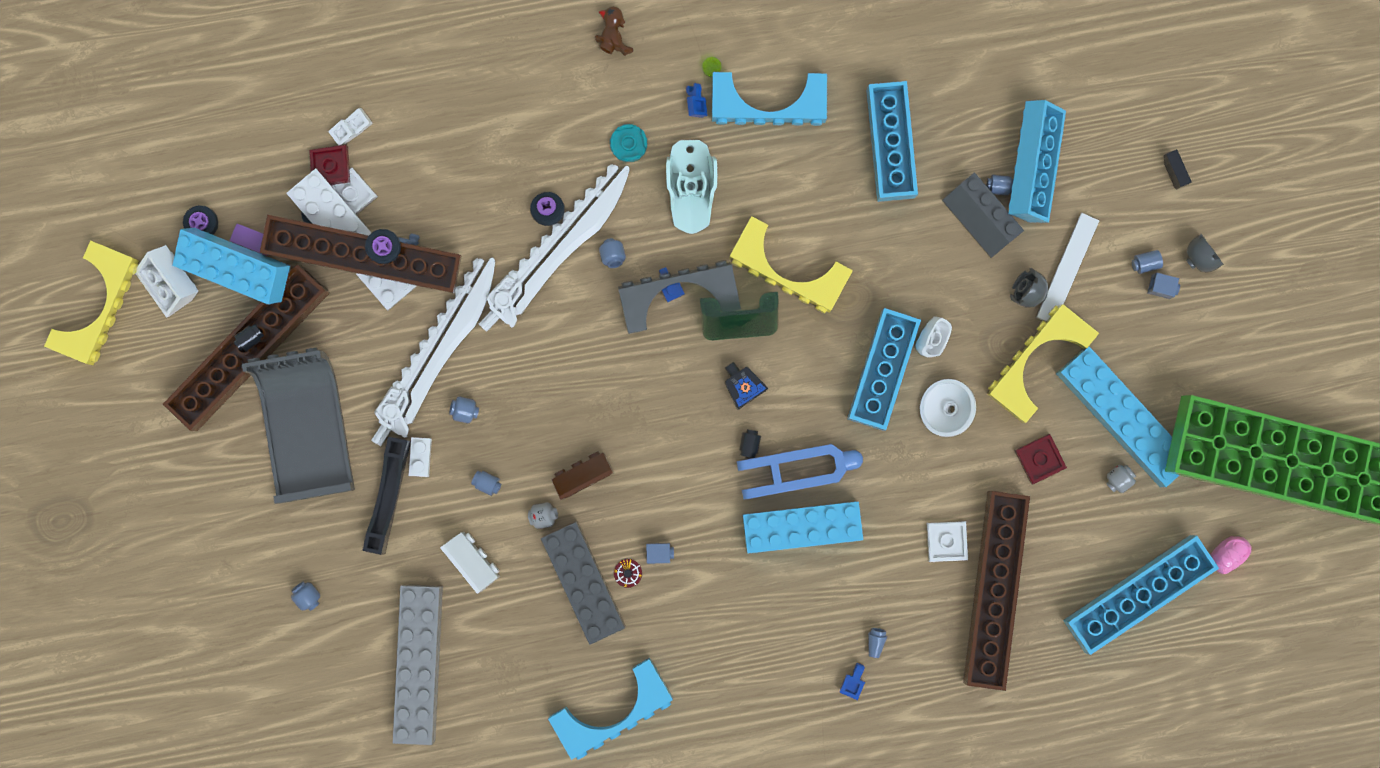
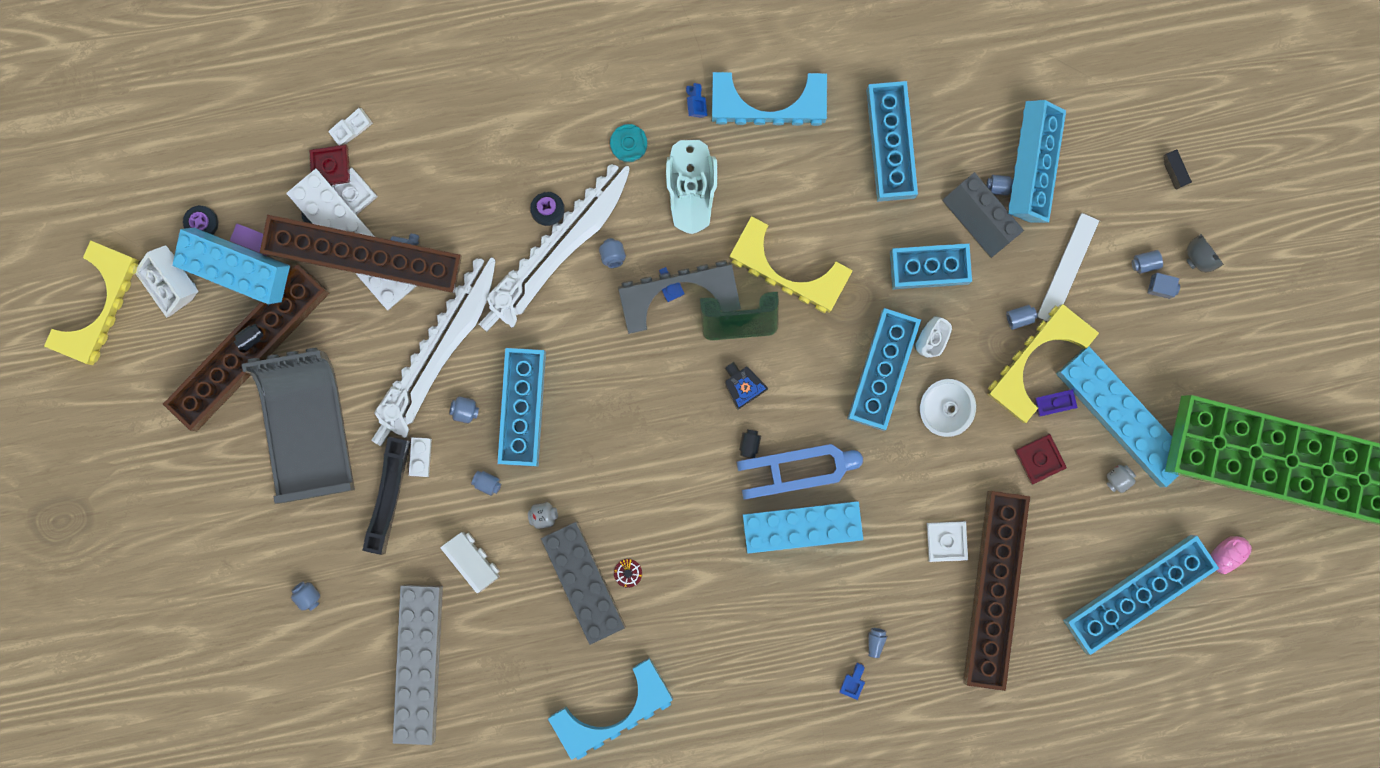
(377, 241): black wheel -> none
(521, 407): none -> medium azure brick
(582, 475): reddish brown slope -> none
(611, 37): reddish brown animal -> none
(659, 553): sand blue brick -> none
(711, 65): clear neon green tile -> none
(930, 266): none -> medium azure brick
(1021, 316): none -> sand blue brick
(1030, 289): dark grey cylinder -> none
(1055, 403): none -> dark purple plate

